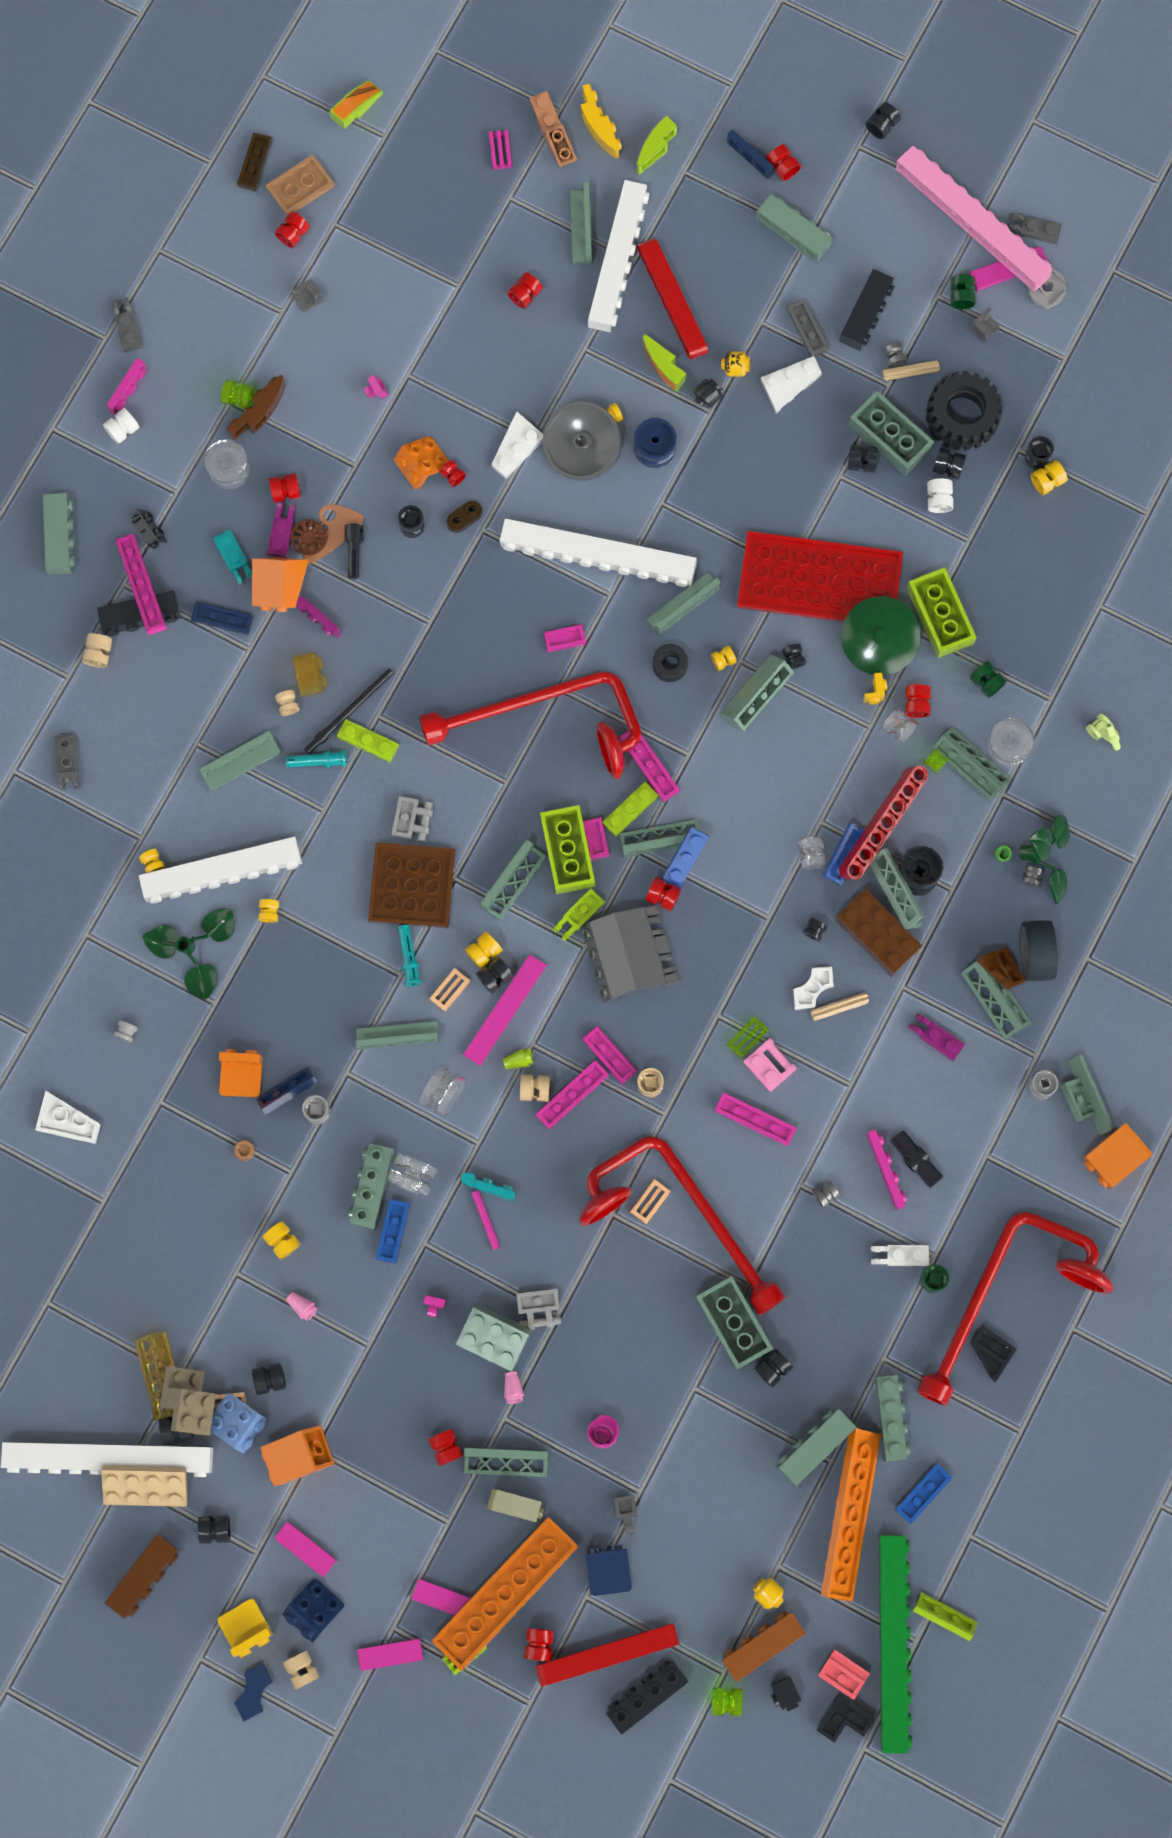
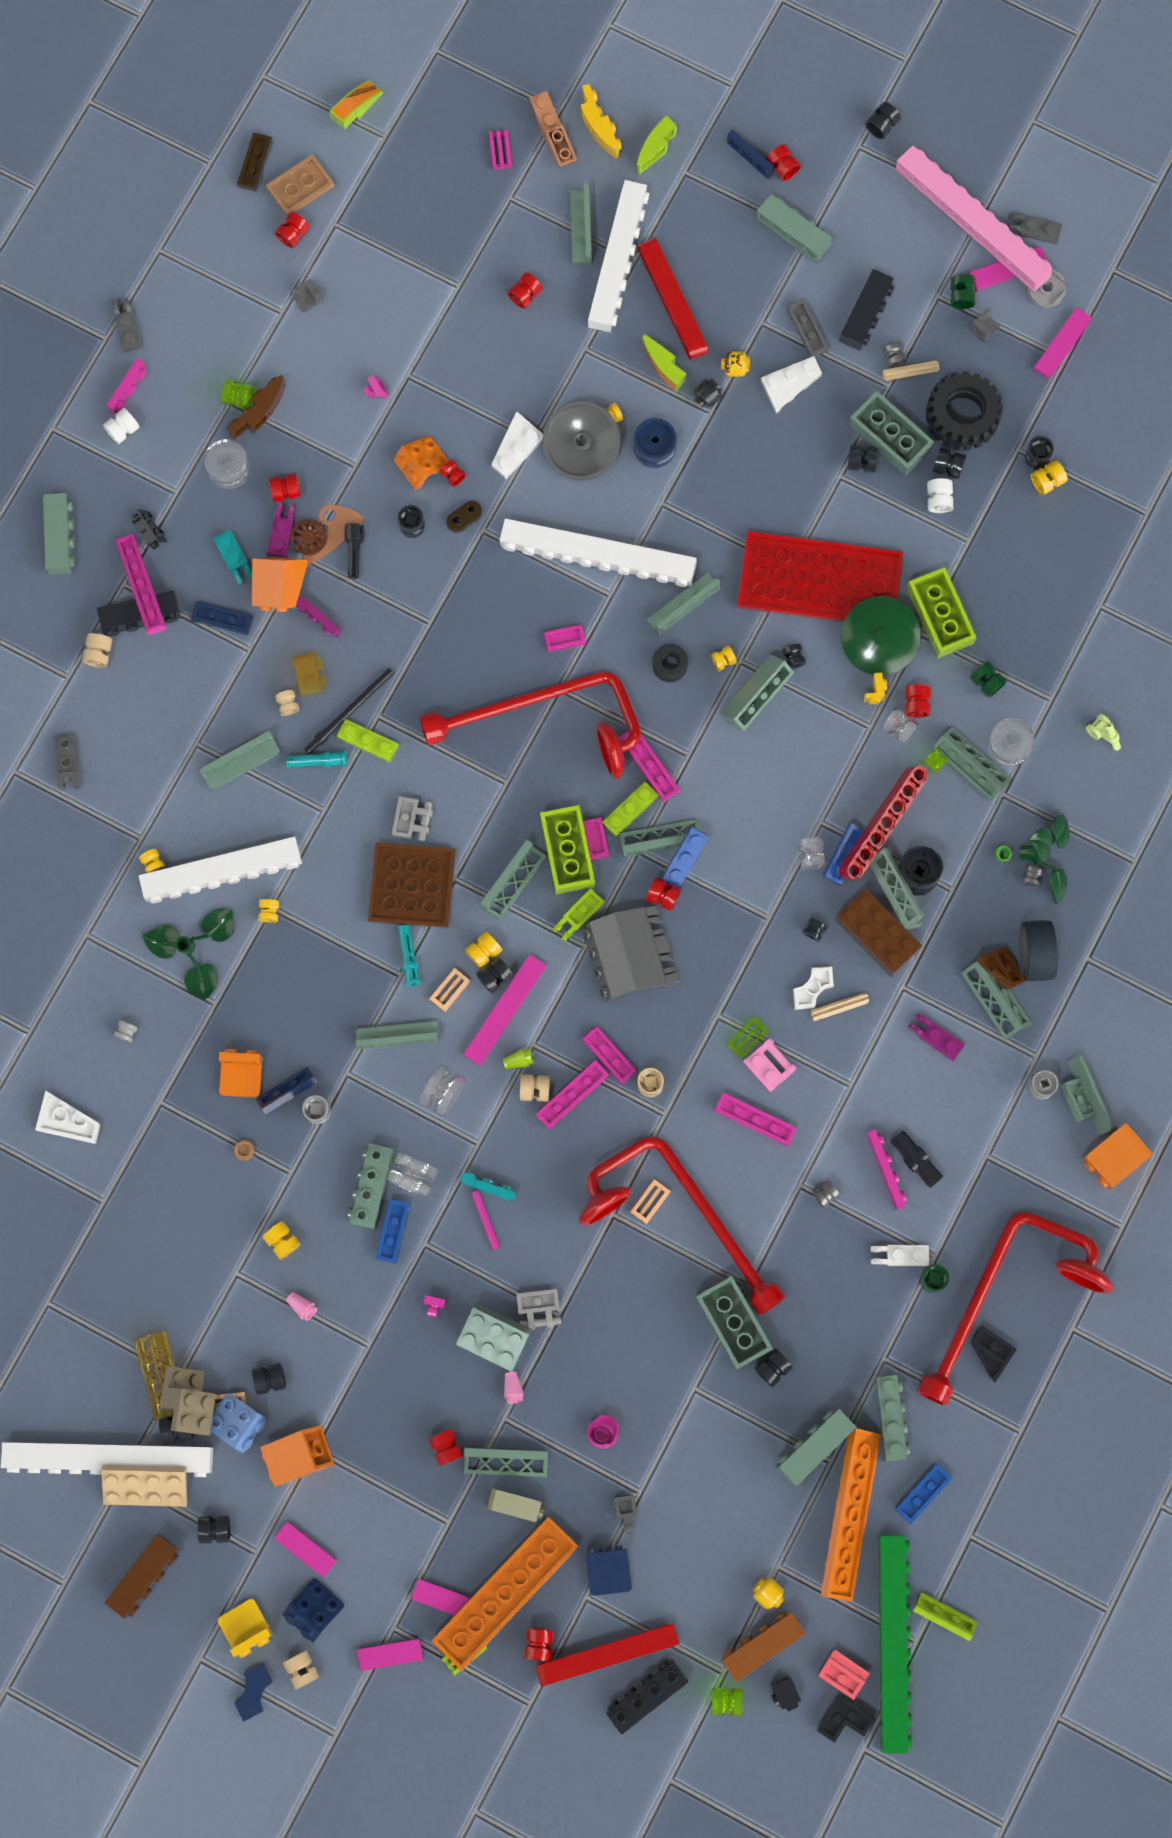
(1062, 343): none -> dark pink tile

